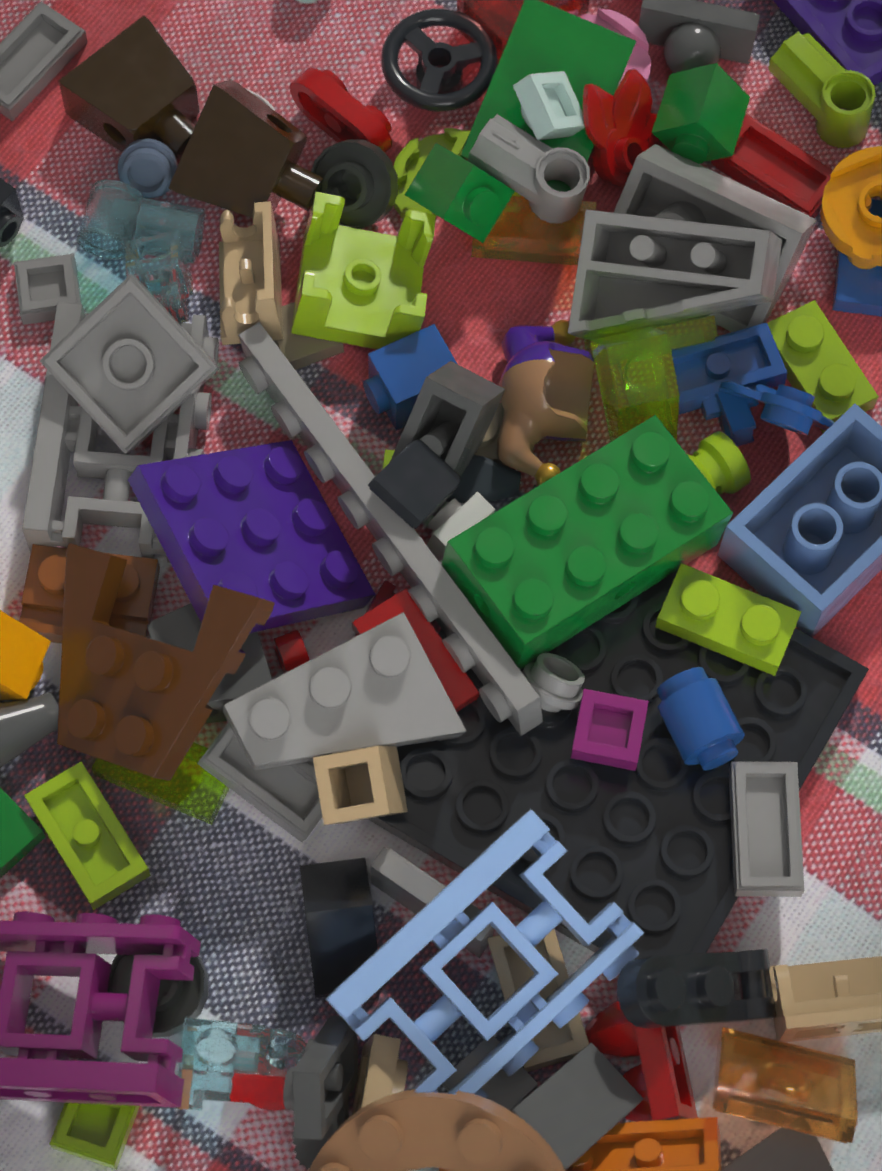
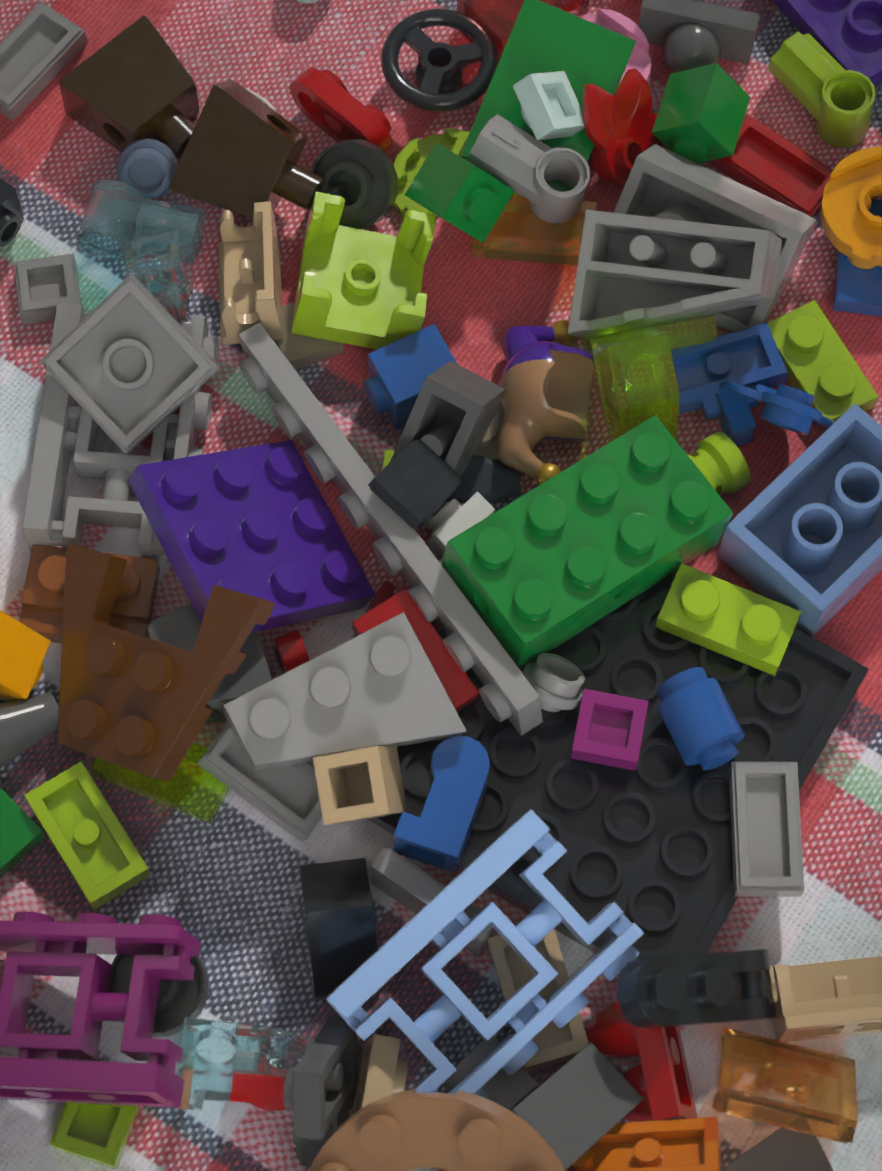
(451, 807): none -> blue leg

